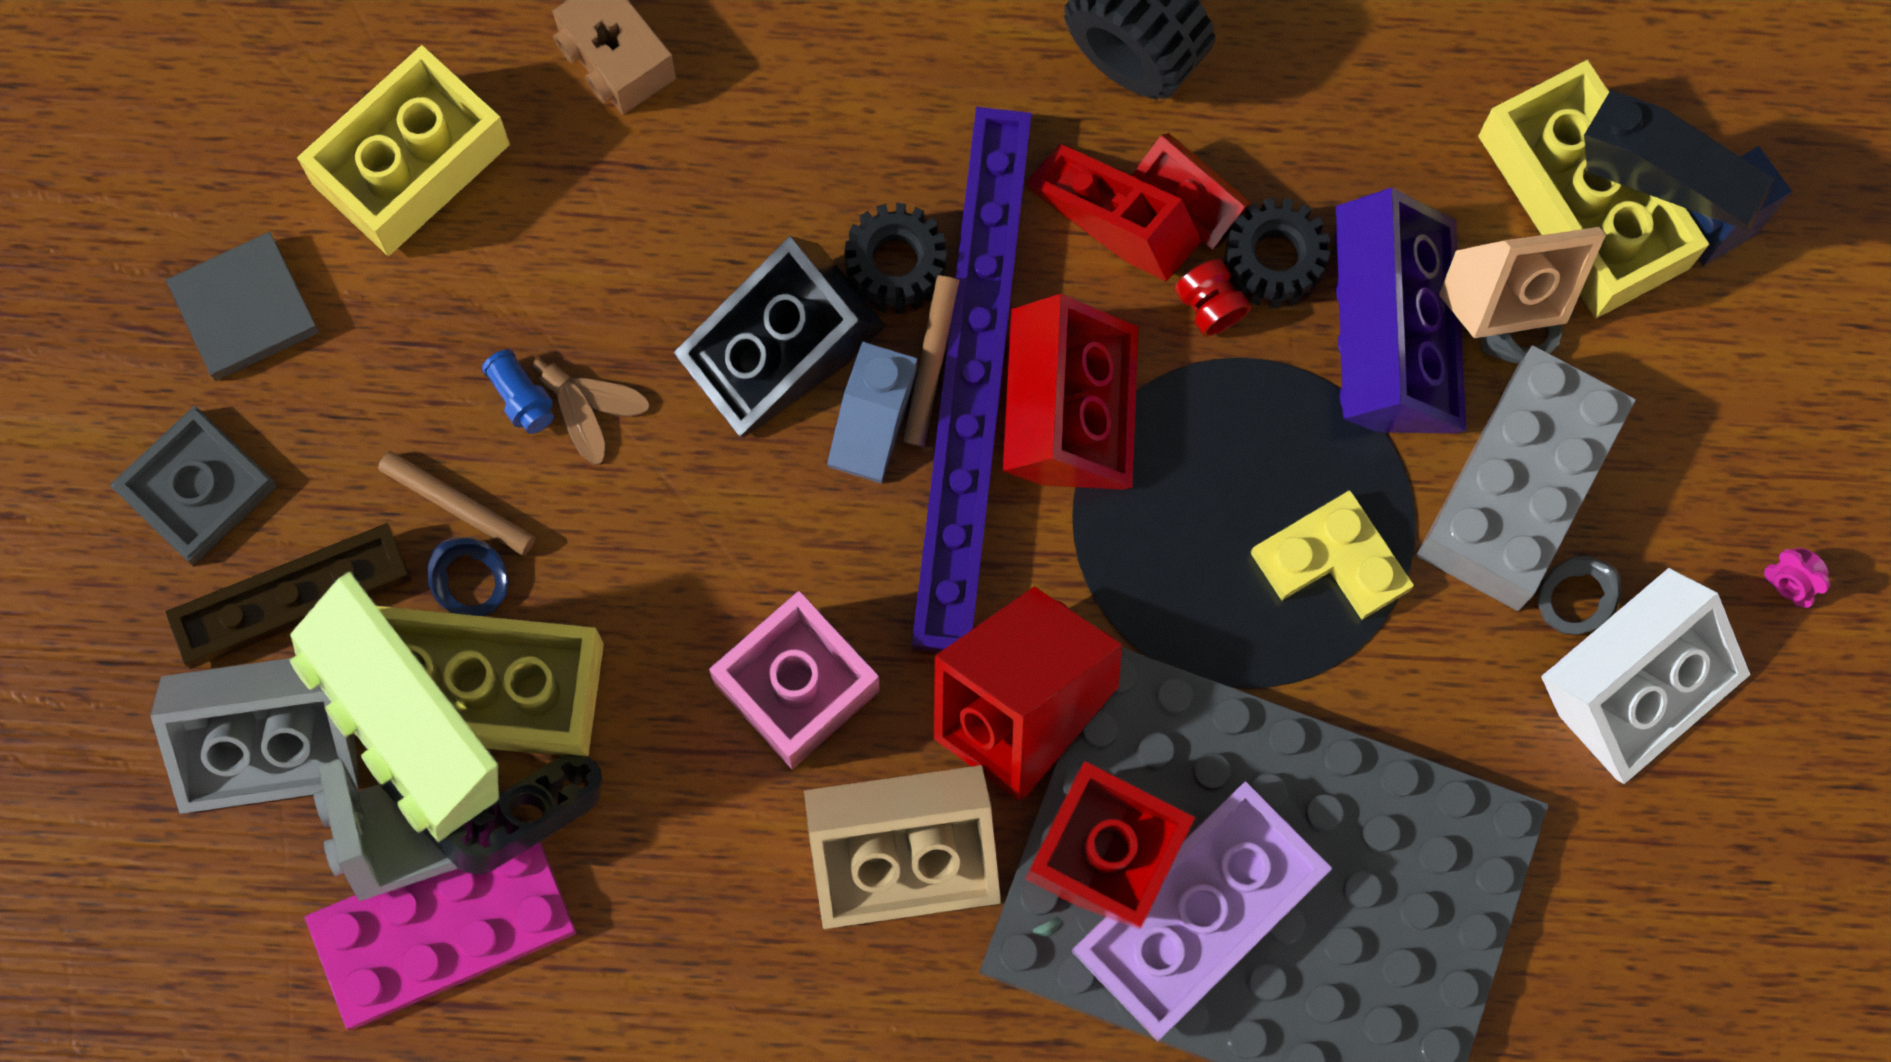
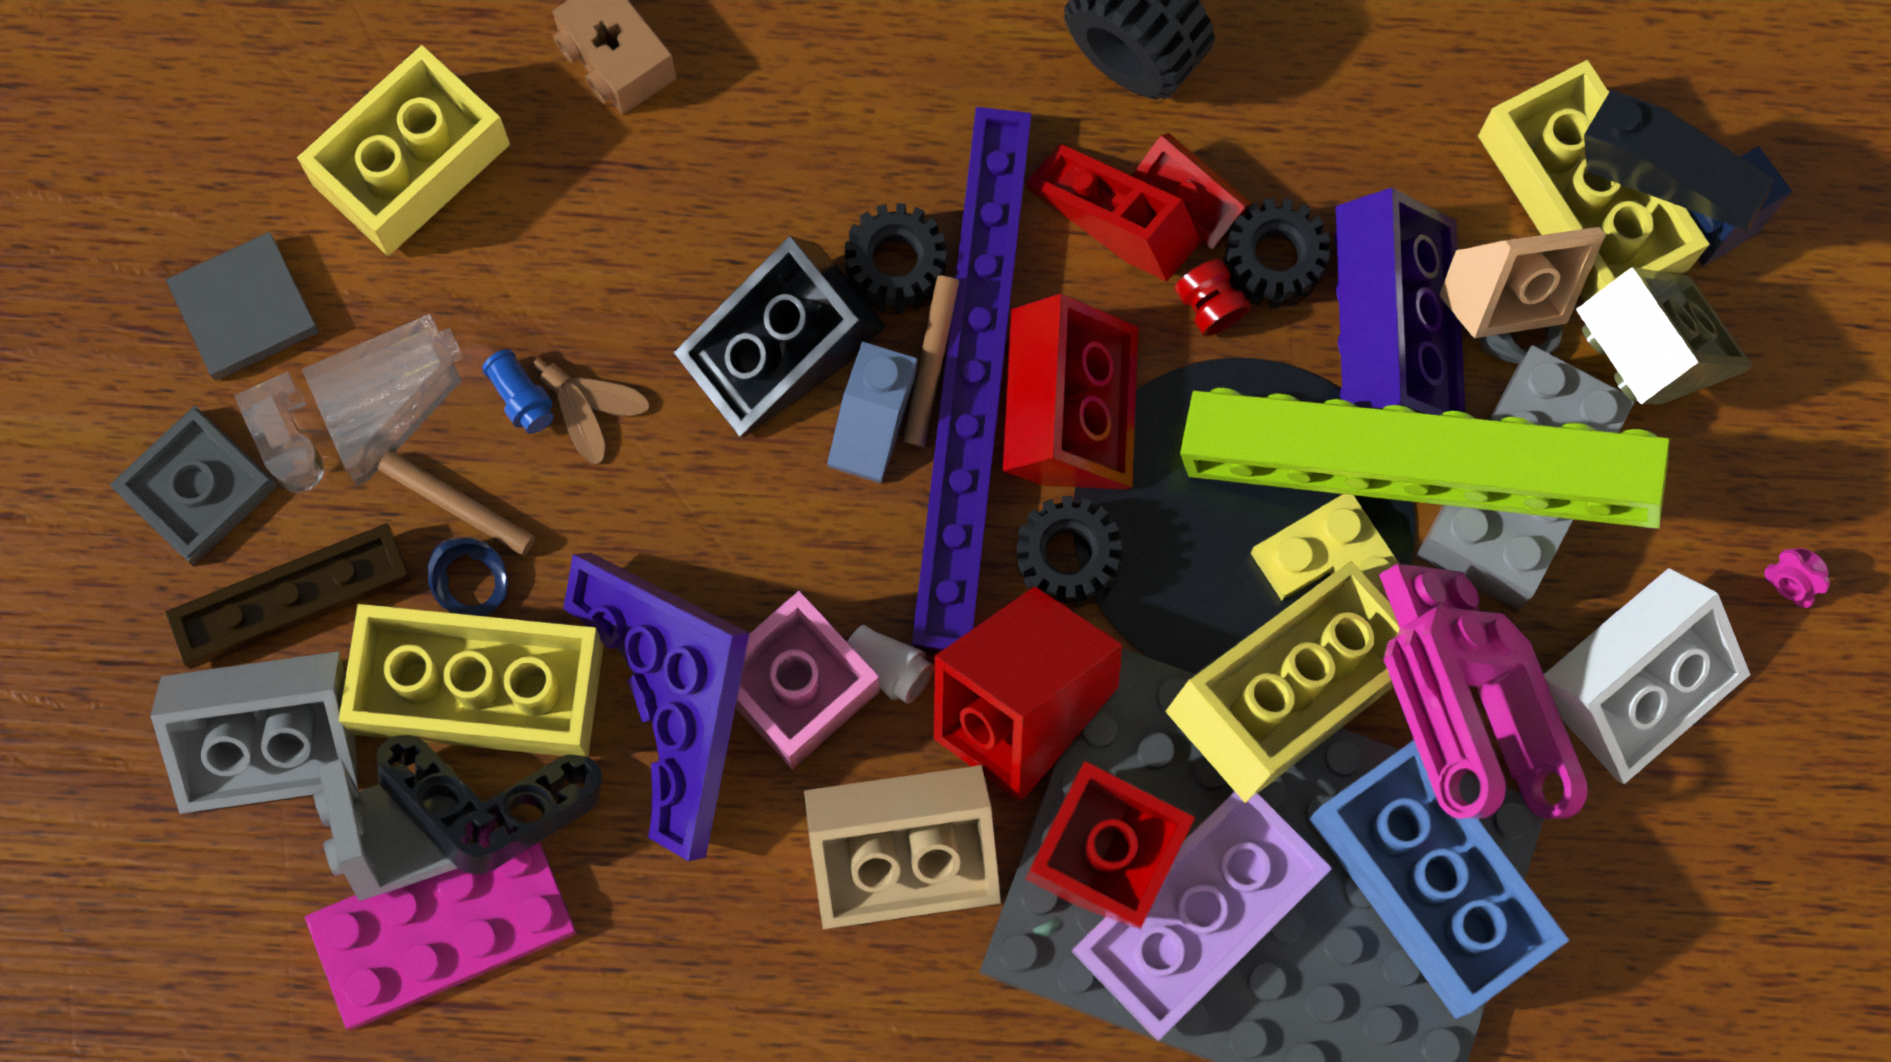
(283, 447): none -> clear leg
(383, 391): none -> clear slope
(394, 711): yellowish green slope -> none
(682, 681): none -> dark purple plate
(900, 667): none -> white cone
(1078, 519): none -> black tyre
(1290, 682): none -> light yellow brick
(1427, 457): none -> lime brick
(1432, 662): none -> dark pink plate
(1437, 883): none -> medium blue brick
(1579, 566): dark grey piece -> none
(1660, 336): none -> slope

